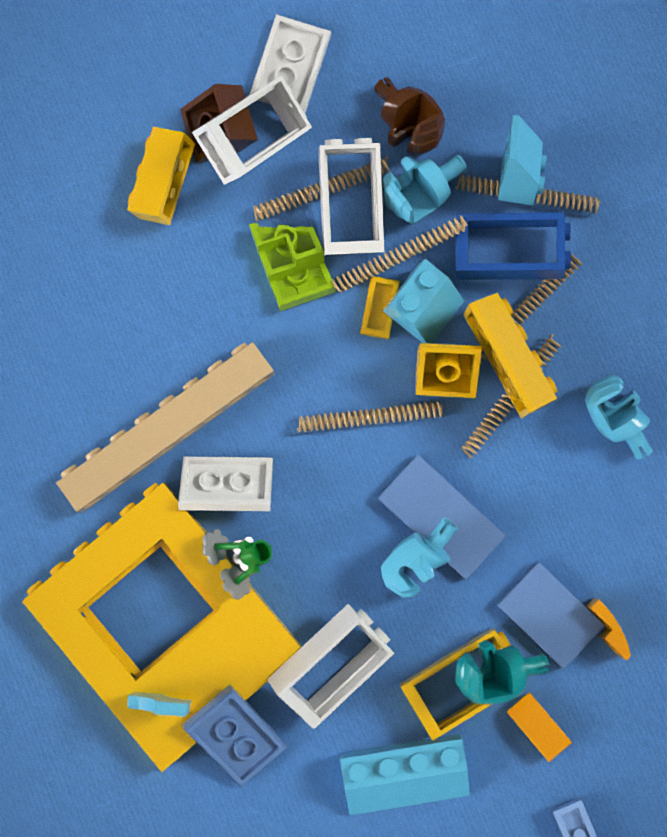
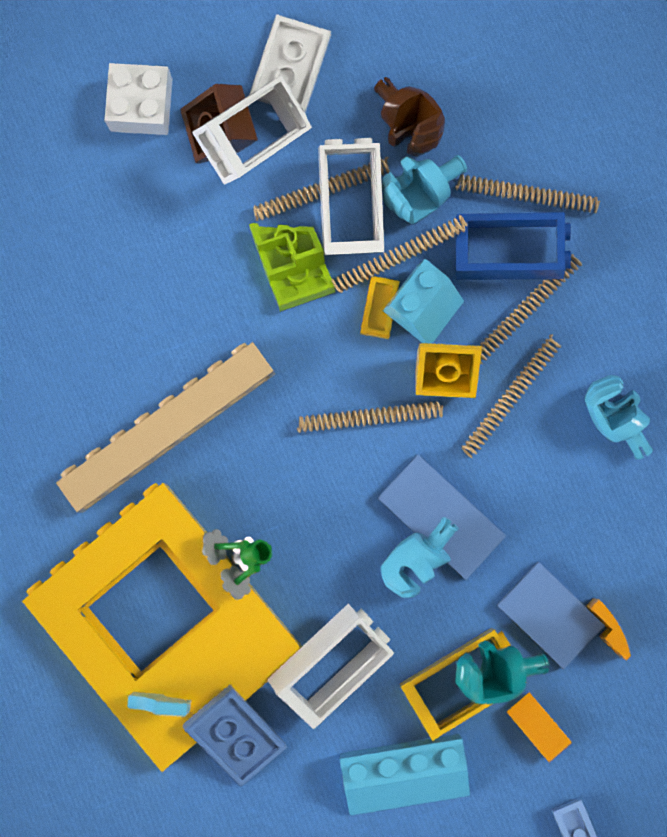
(138, 99): none -> white brick
(161, 175): yellow brick -> none
(226, 484): white tile -> none
(509, 354): yellow slope -> none
(522, 165): medium azure slope -> none

